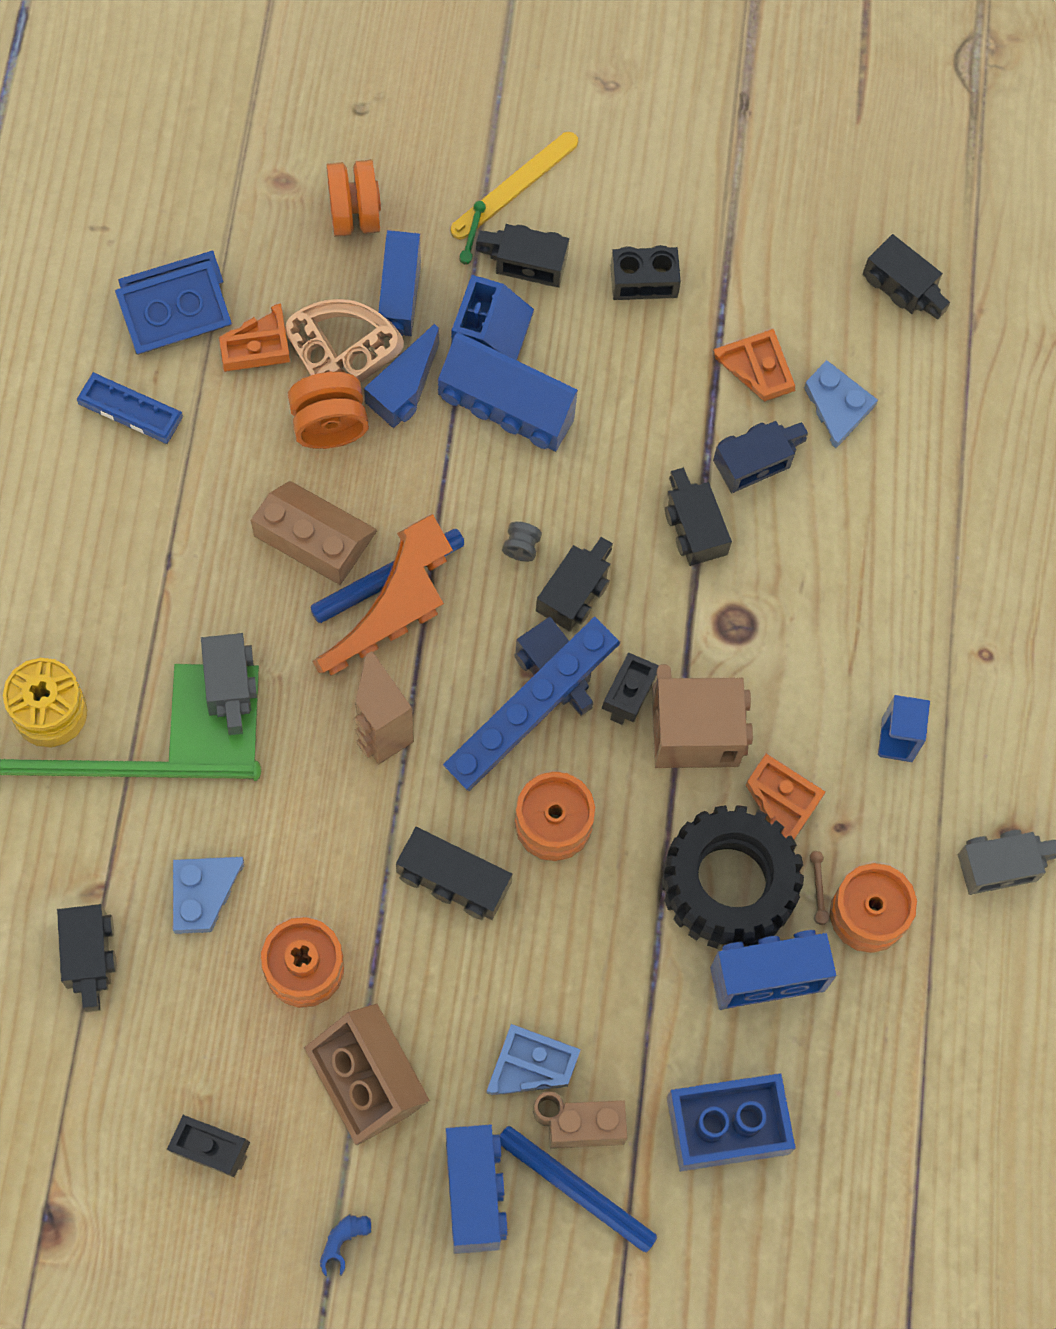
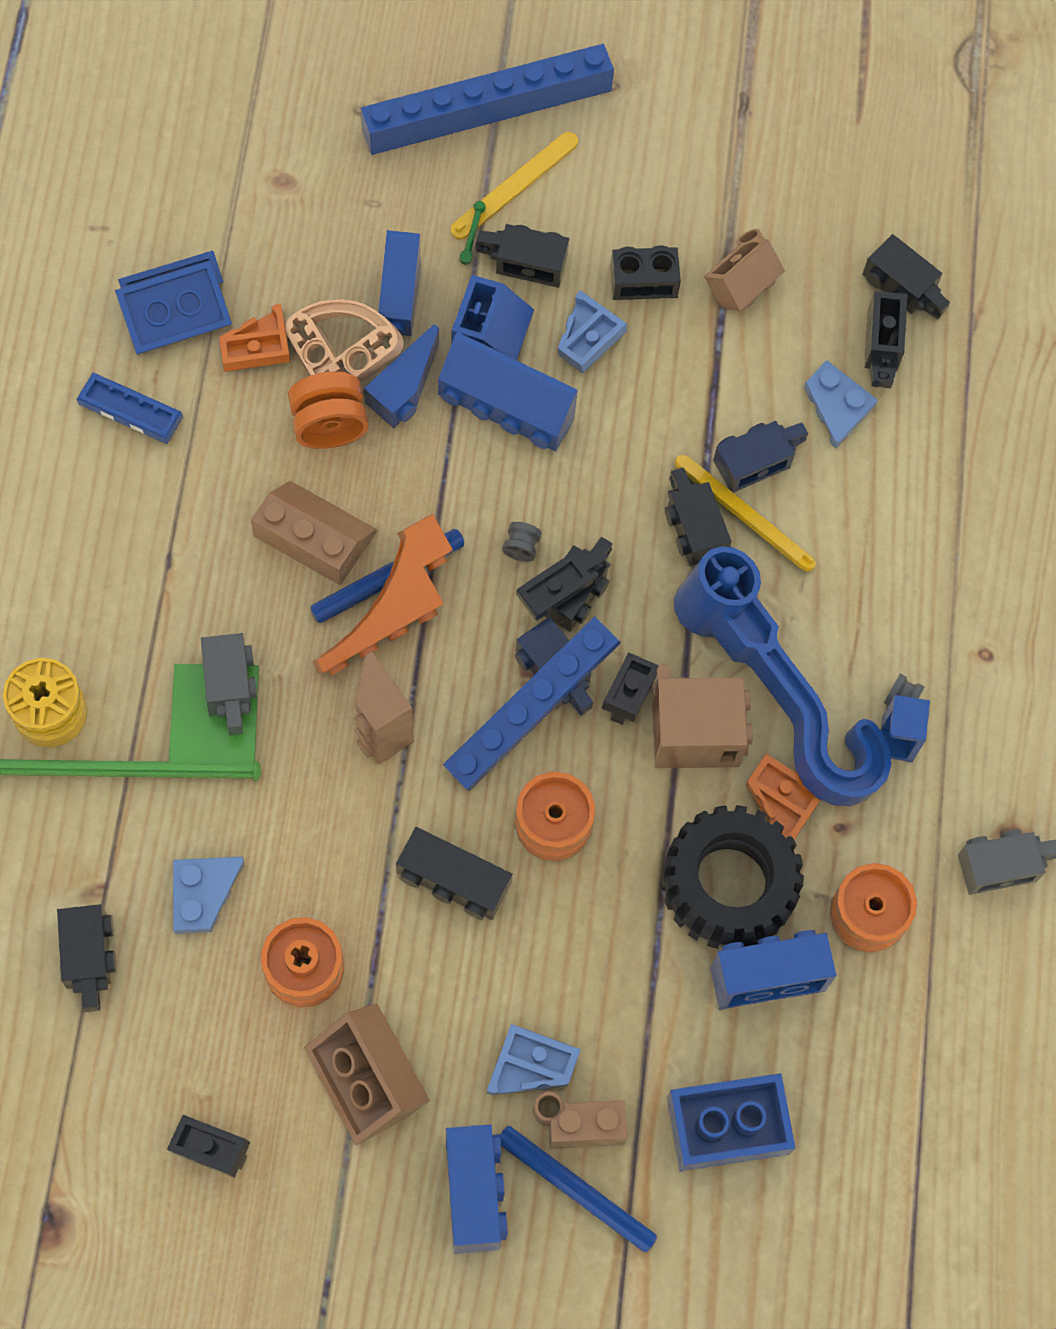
(348, 1227): blue piece -> none
(351, 198): orange wheel -> none
(487, 99): none -> blue brick
(561, 582): none -> black hinge
(589, 333): none -> medium blue wing
(722, 603): none -> blue piece
(745, 272): none -> medium nougat hinge
(747, 514): none -> yellow piece
(758, 364): orange wing -> none
(821, 916): medium nougat hinge -> none
(885, 337): none -> black hinge
(904, 688): none -> dark grey wheel

